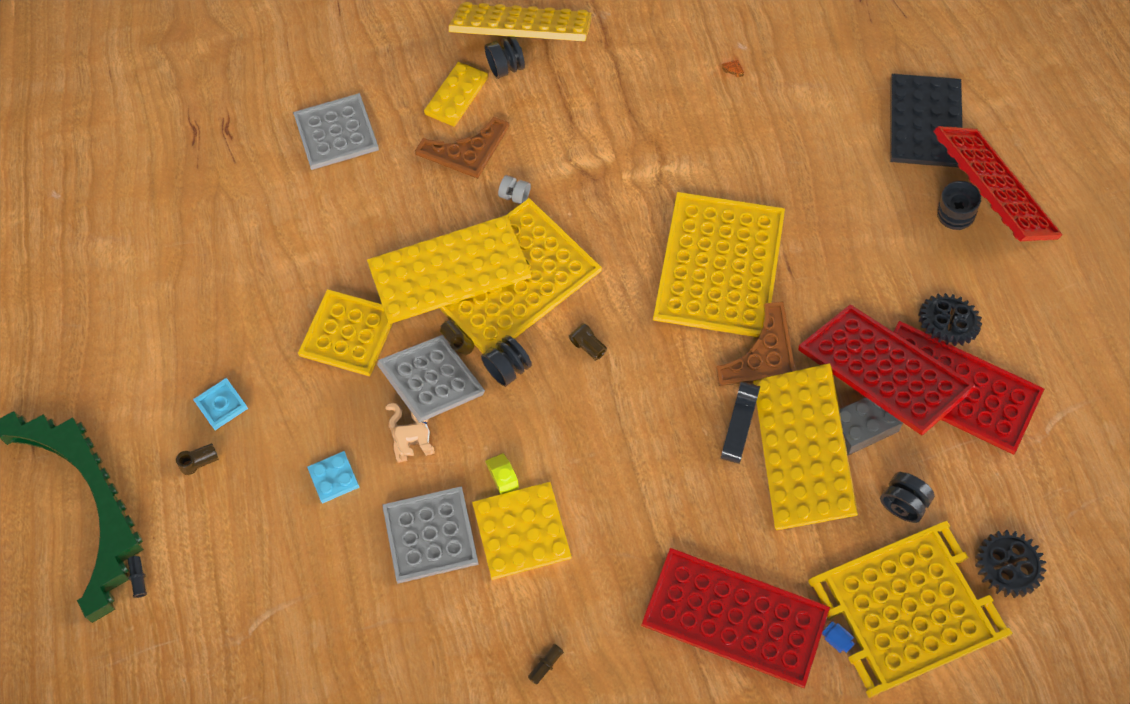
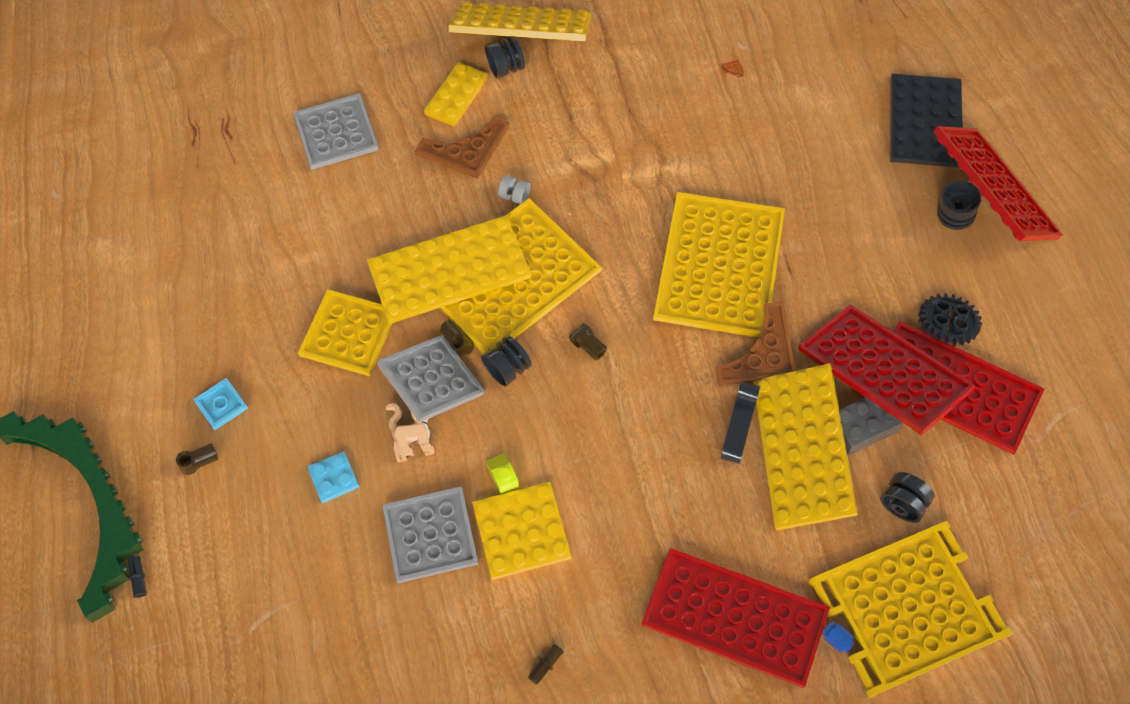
(1018, 581): black gear -> none

